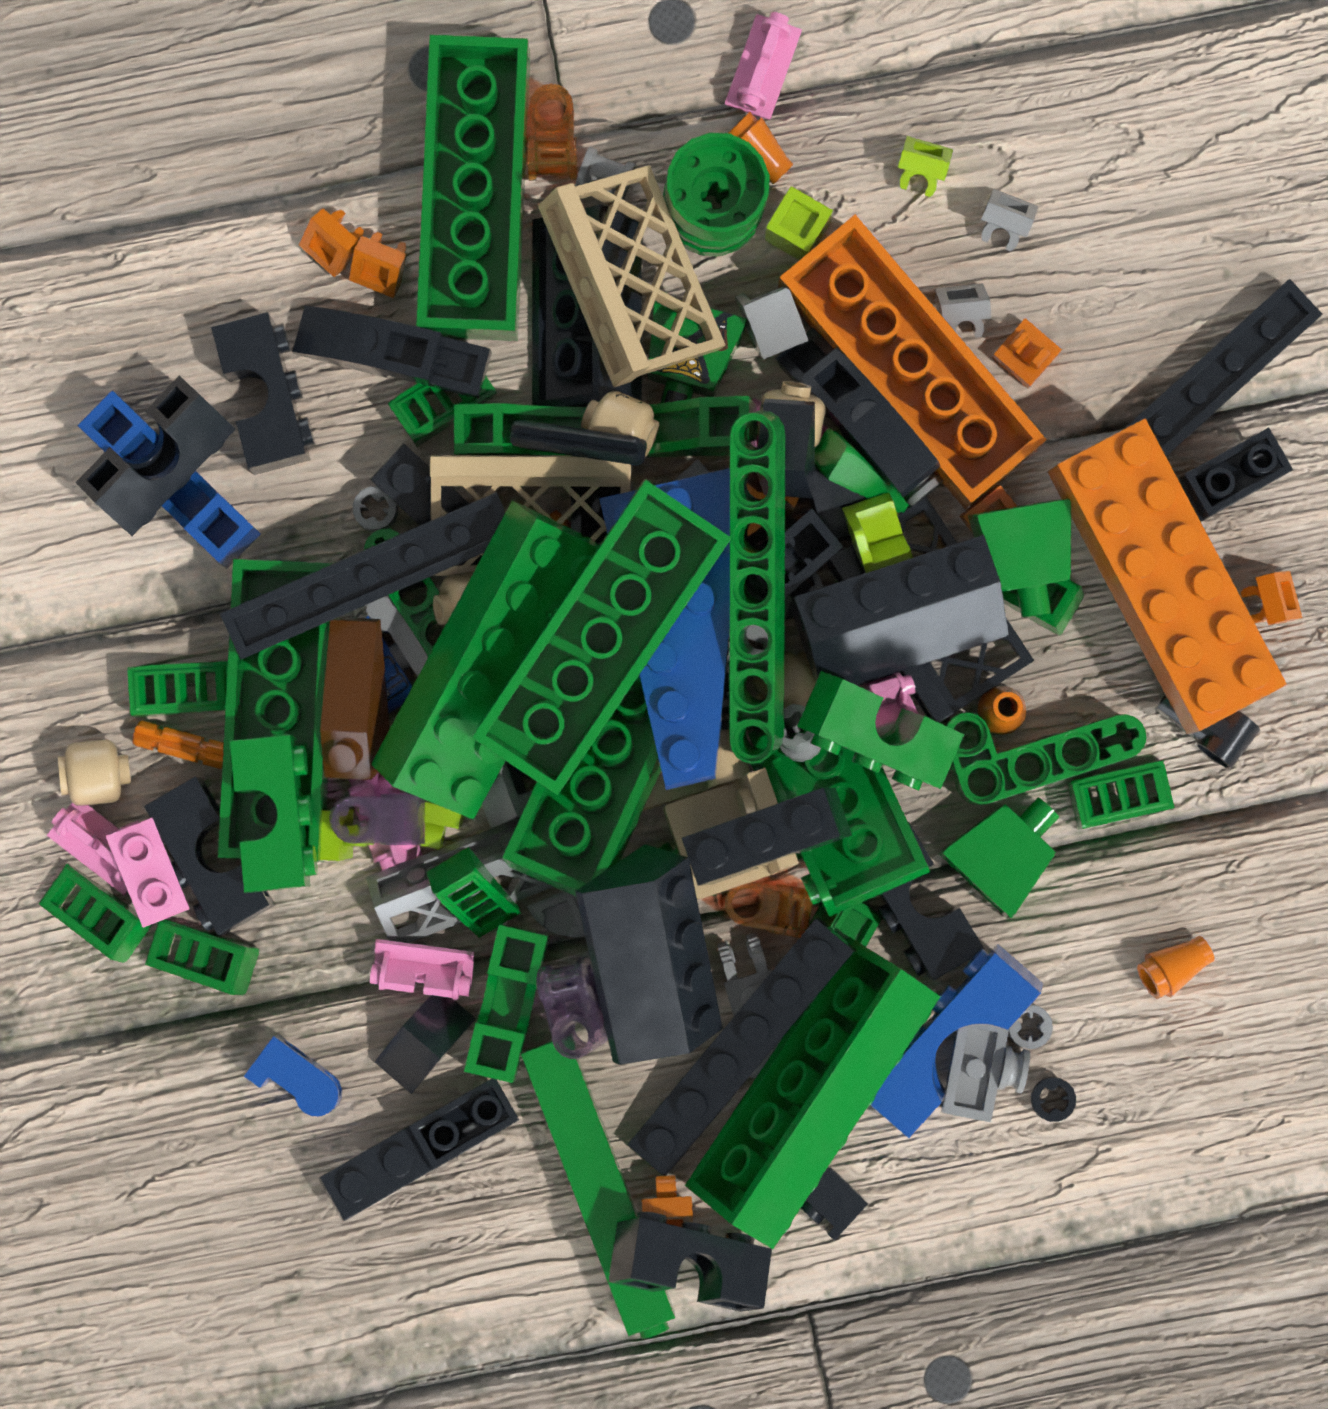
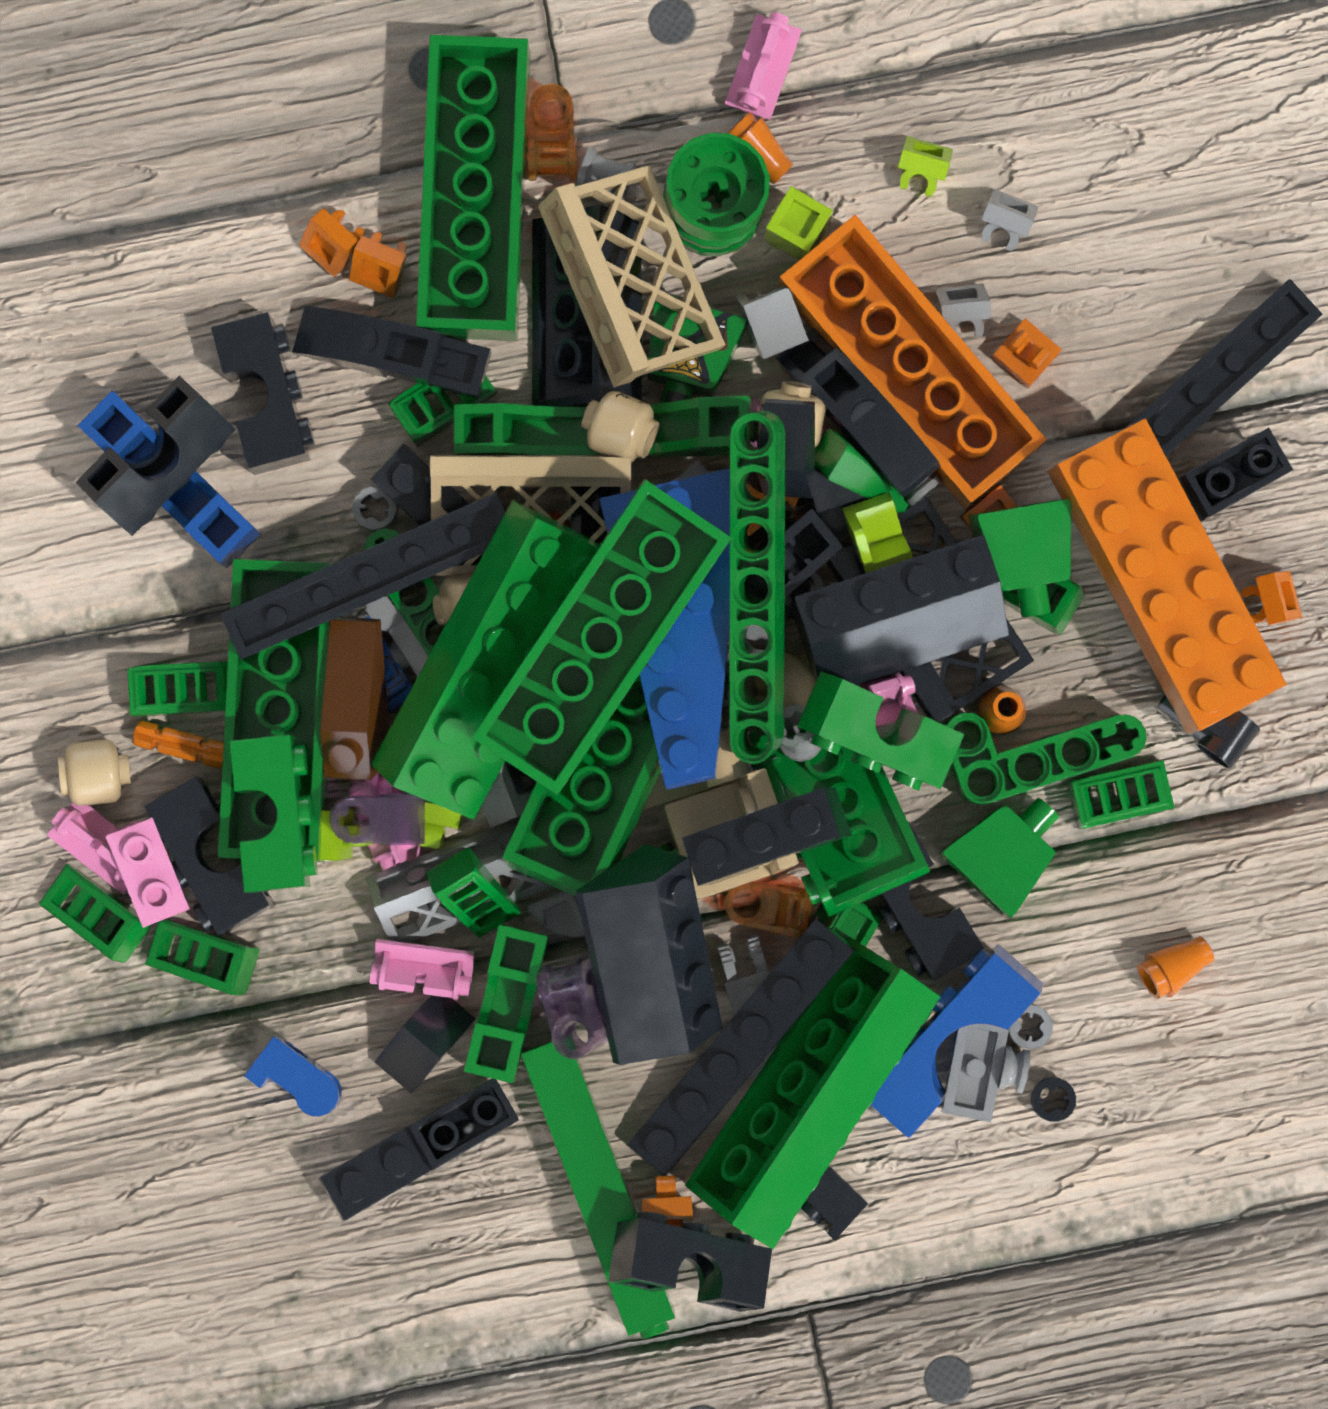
(578, 442): black axle -> none

